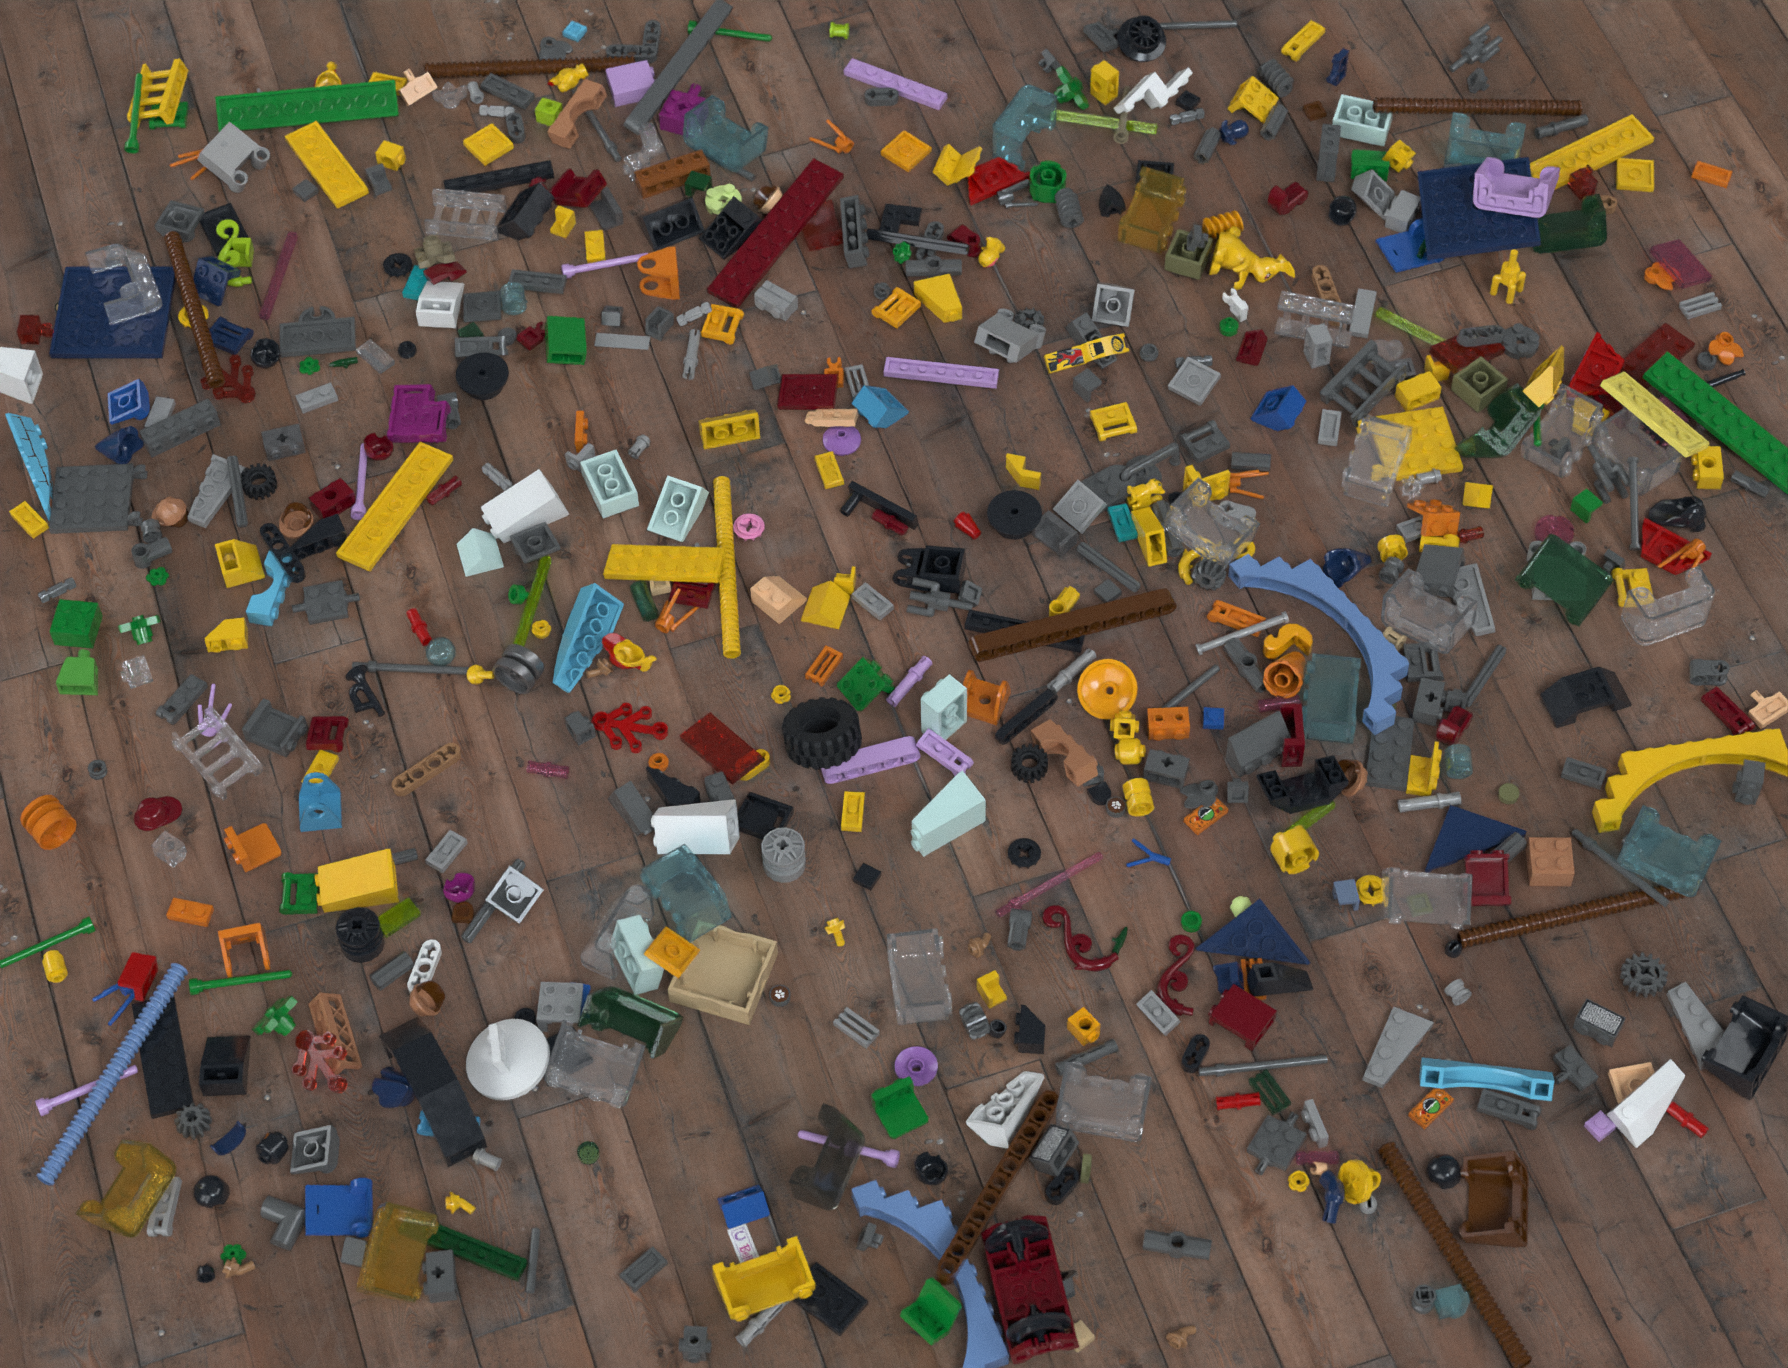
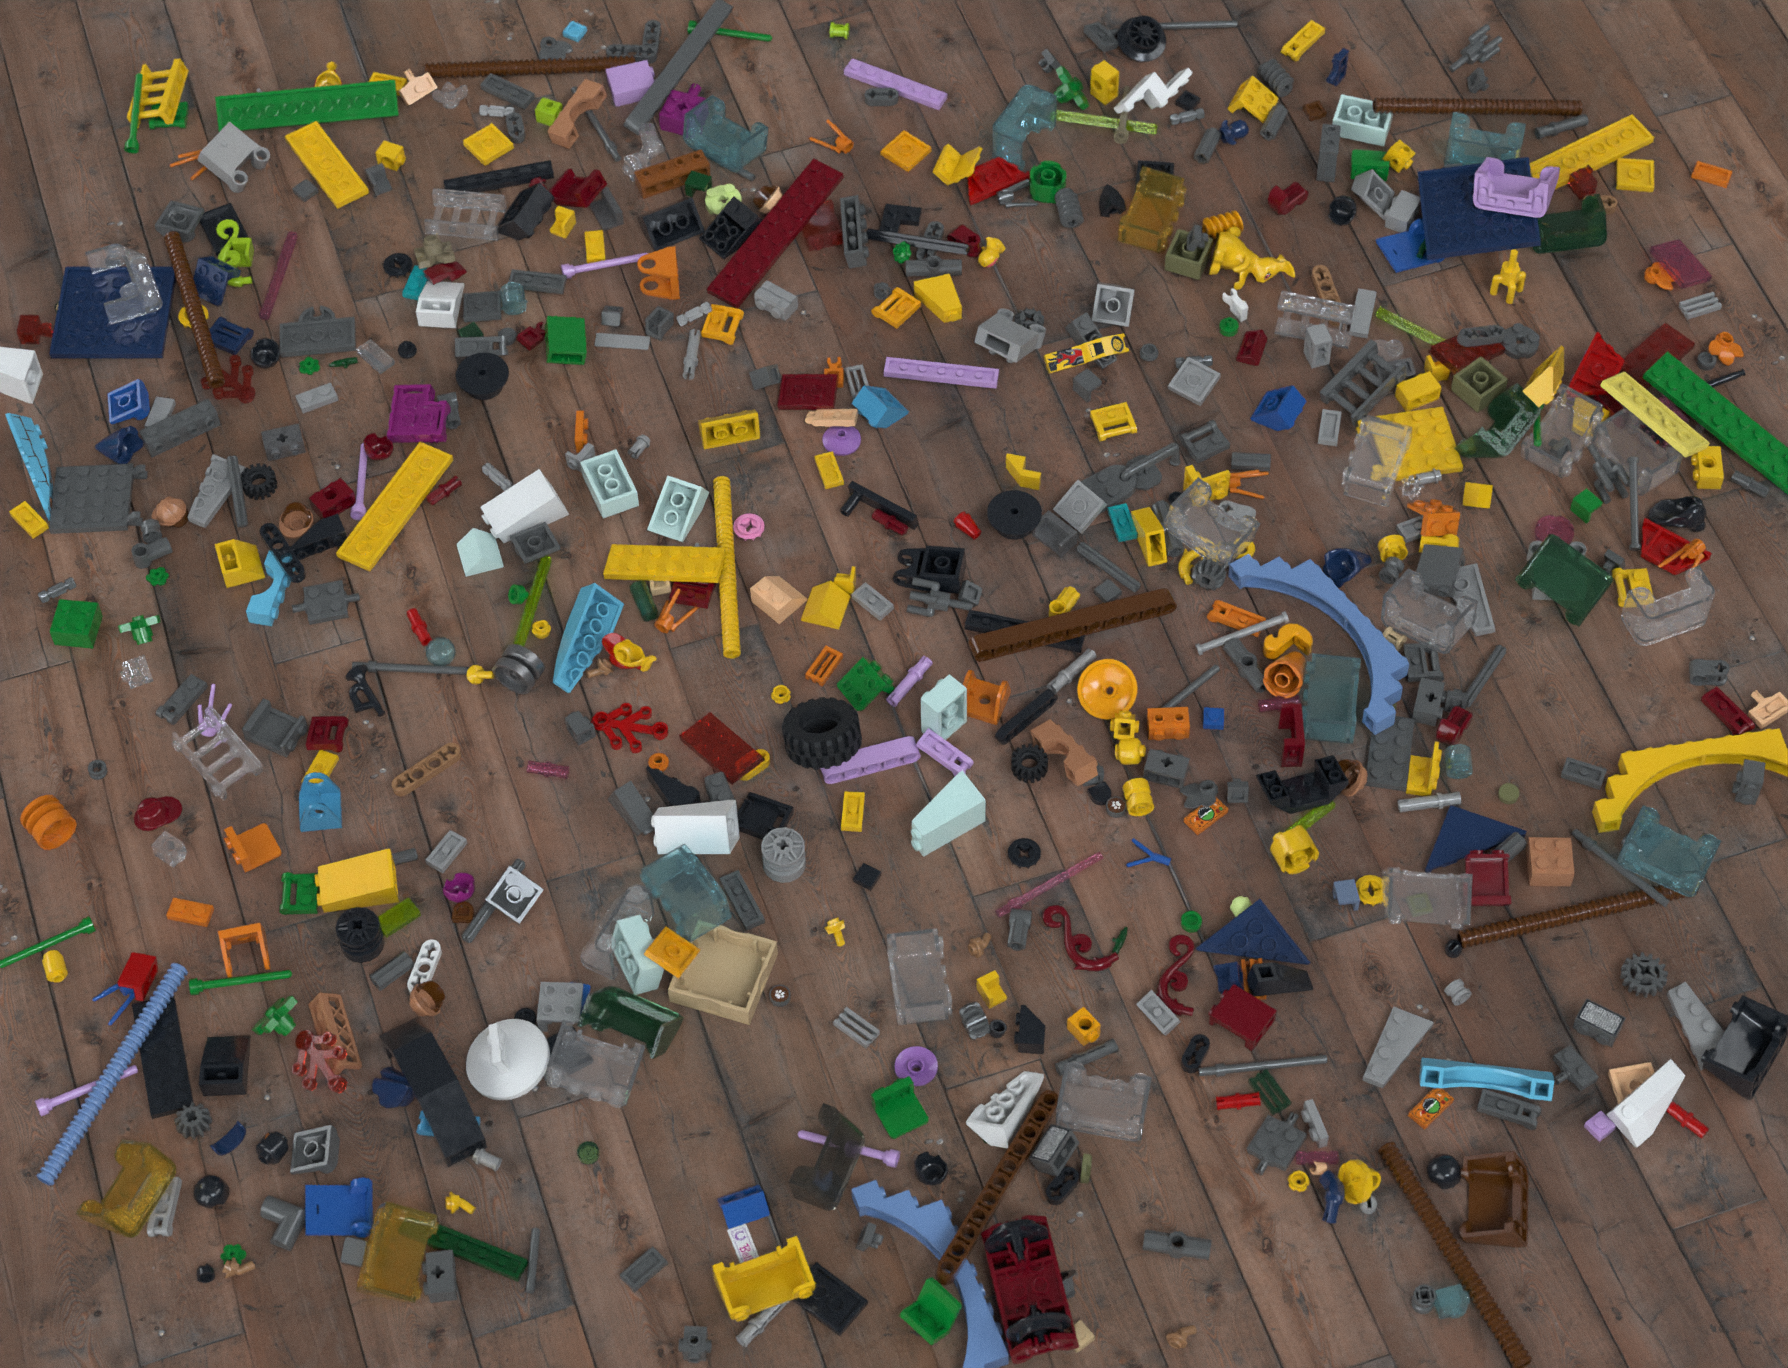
(78, 675): bright green torso -> none
(228, 635): yellow slope -> none
(475, 94): light grey pin -> none
(569, 78): yellow animal -> none
(742, 900): none -> dark grey plate
(1142, 493): yellow animal -> none
(1257, 744): dark grey slope -> none
(1470, 534): clear red pin -> none
(1583, 693): black slope -> none

